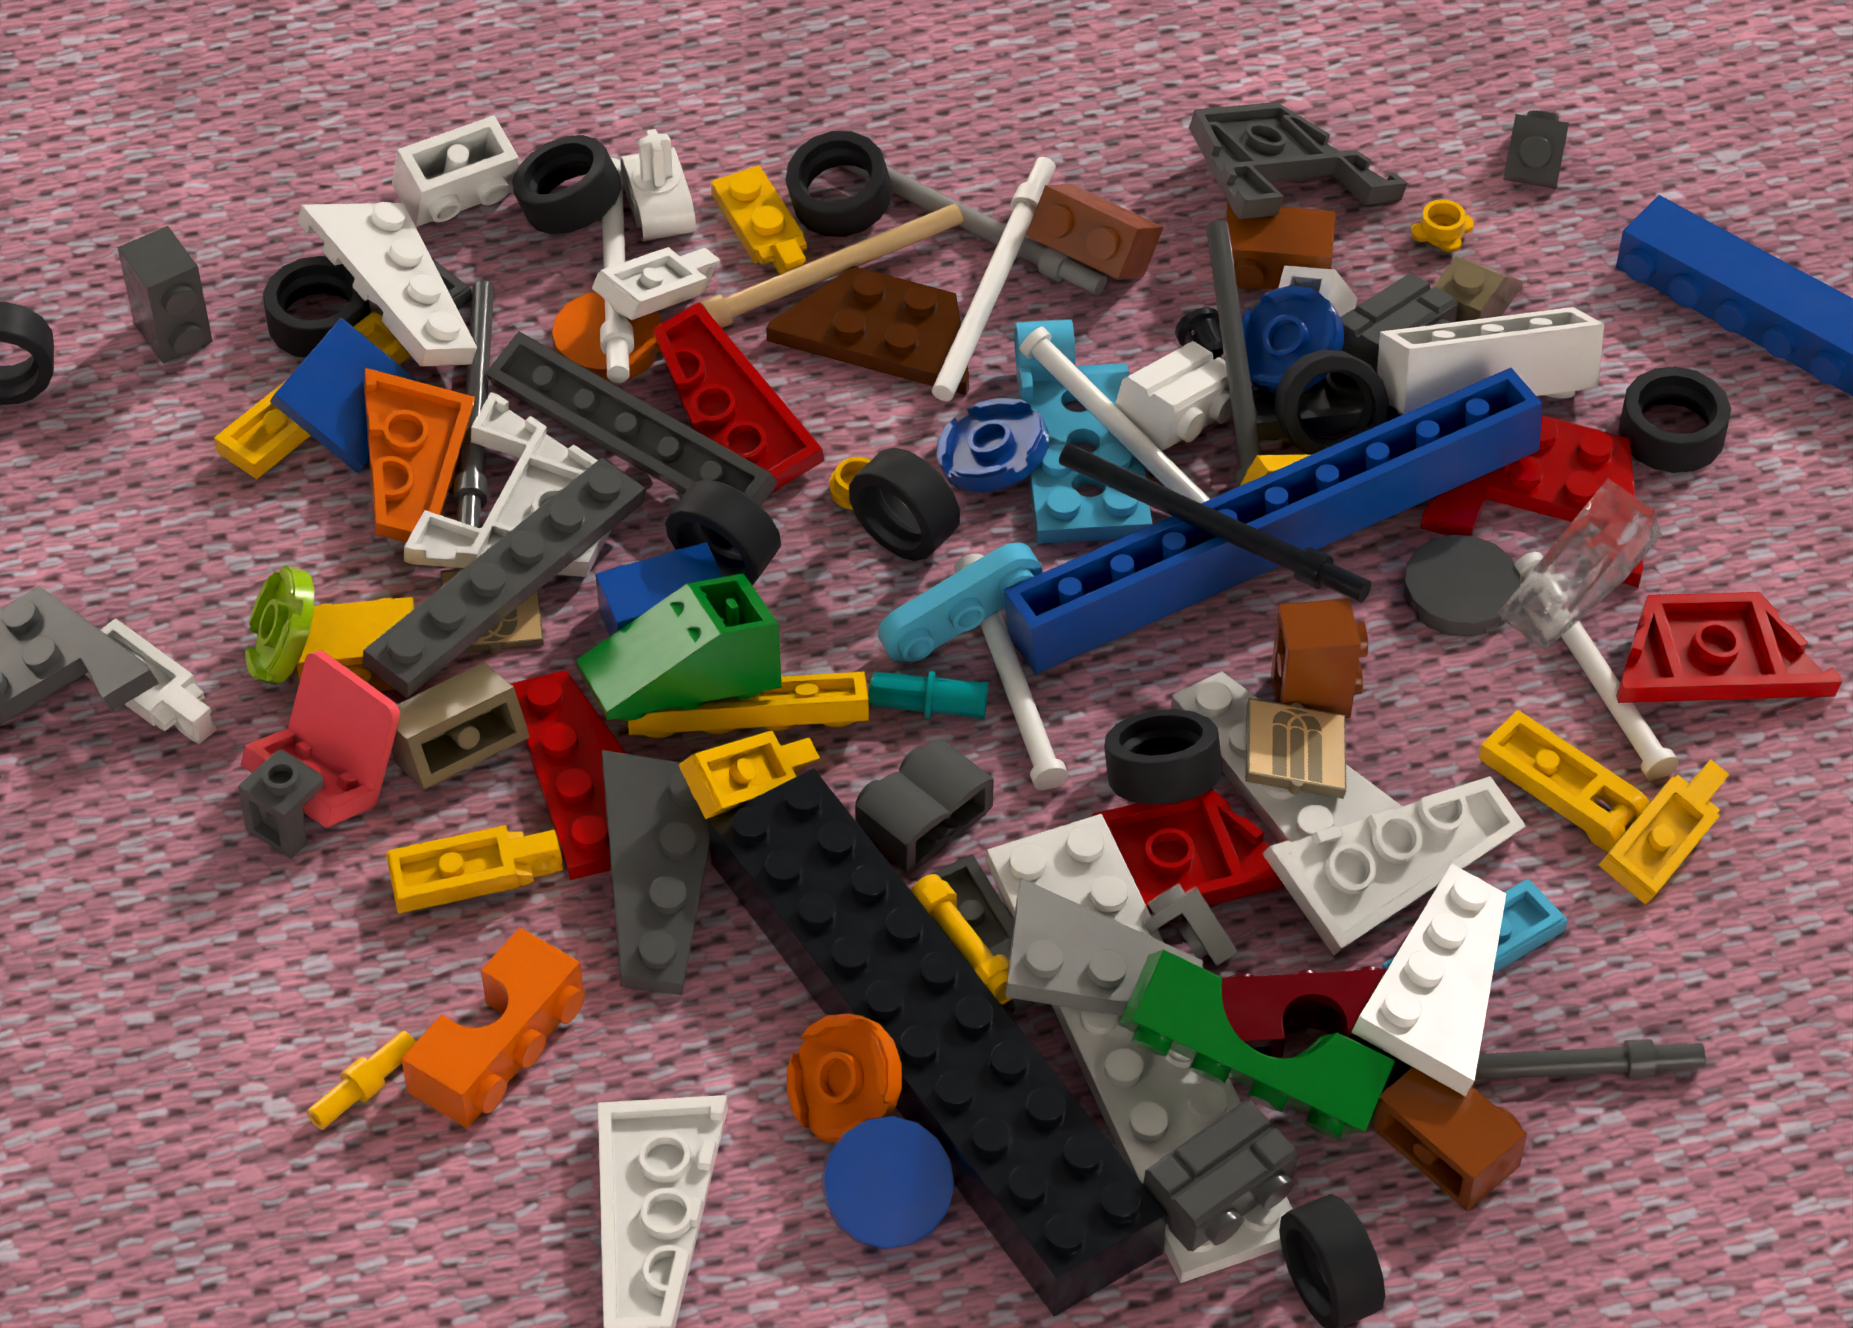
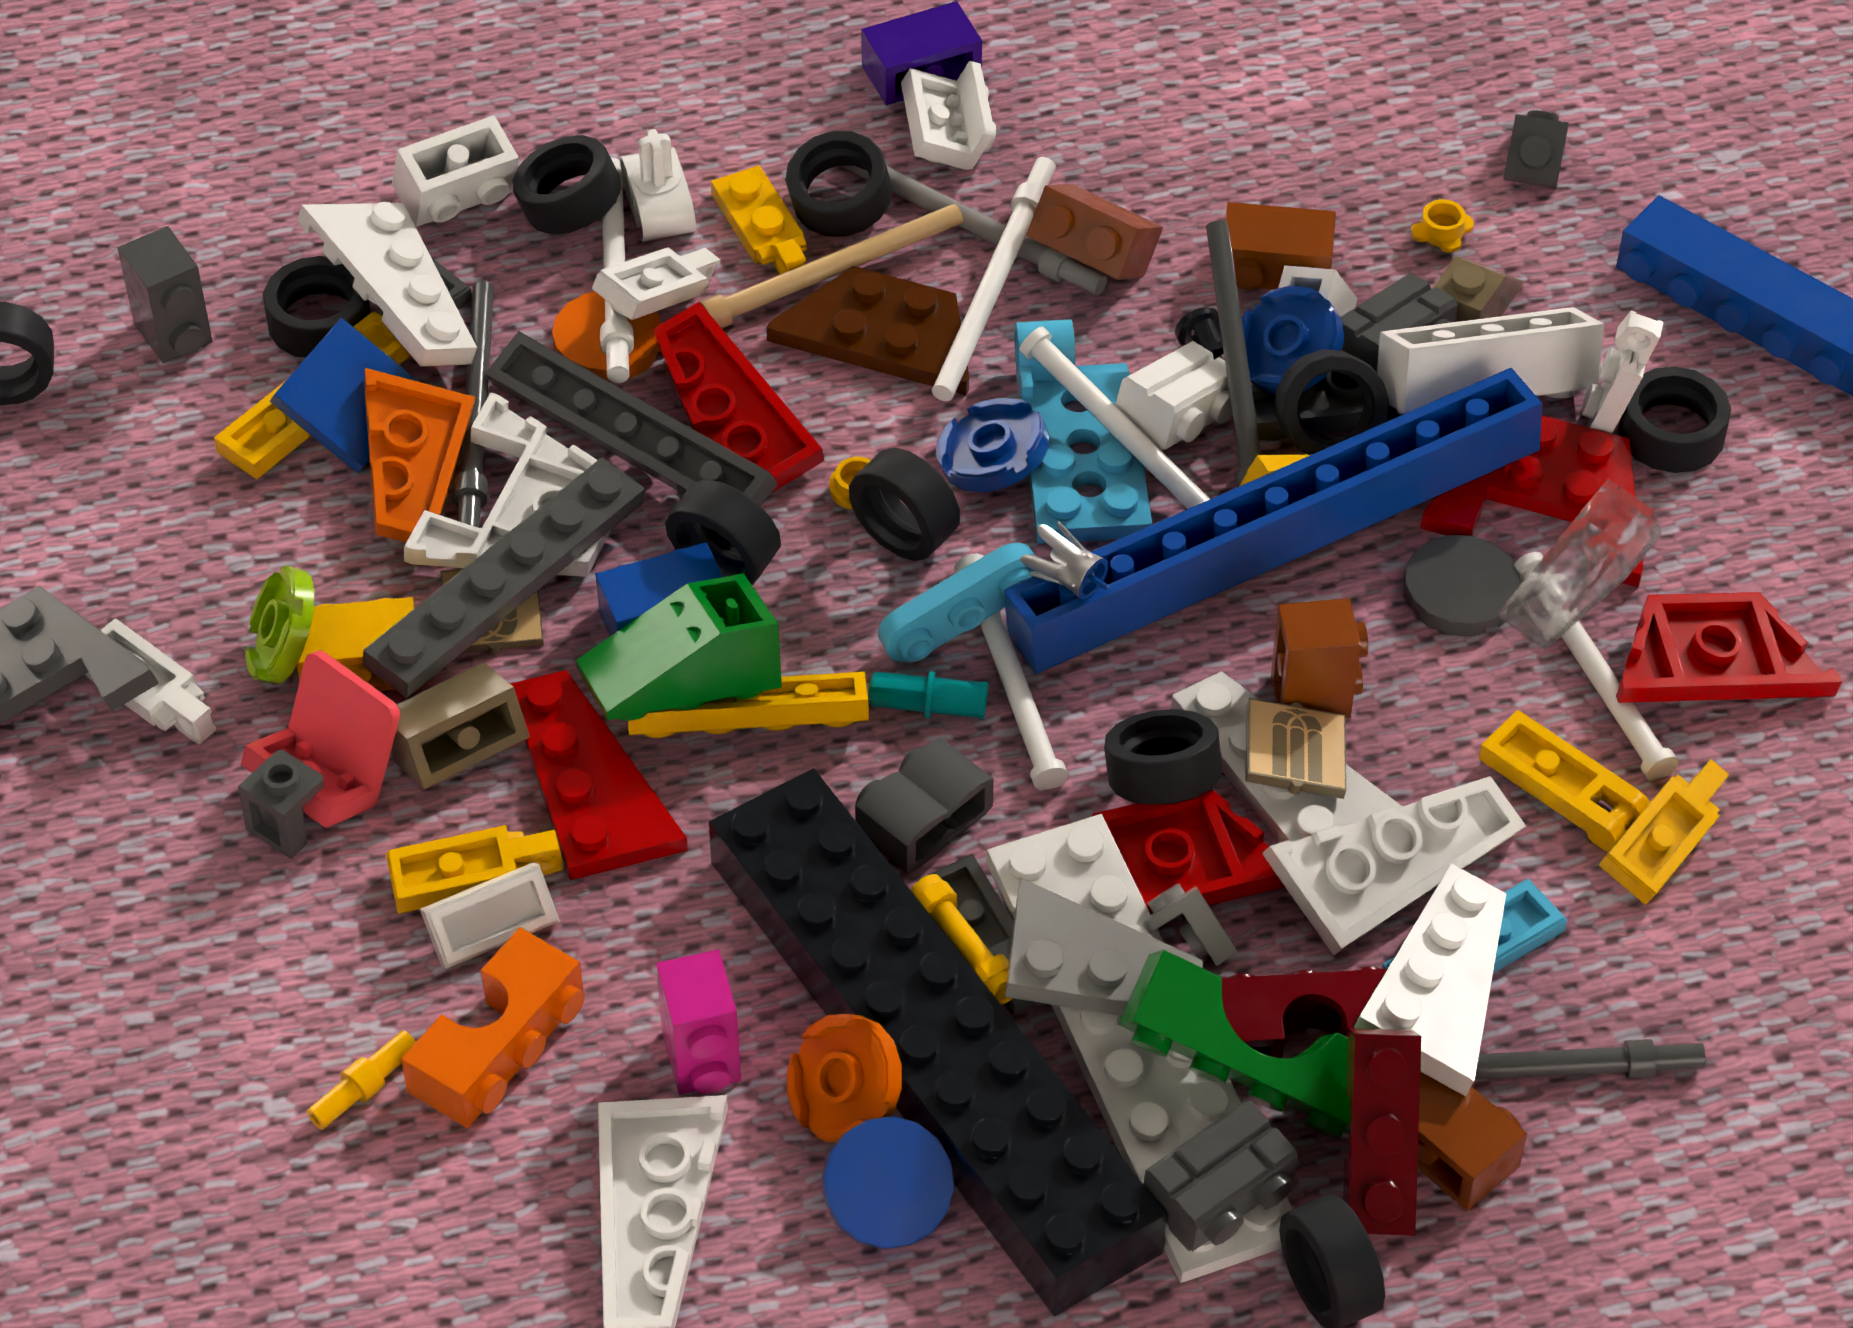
(489, 914): none -> white tile
(656, 868): dark grey wing -> none
(699, 1022): none -> dark pink brick
(743, 770): yellow hinge -> none
(928, 41): none -> dark purple brick
(949, 117): none -> white bracket
(1074, 565): none -> flat silver piece
(1271, 143): dark grey wing -> none
(1308, 565): black bar -> none
(1383, 1129): none -> dark red arch
(1621, 371): none -> white hinge

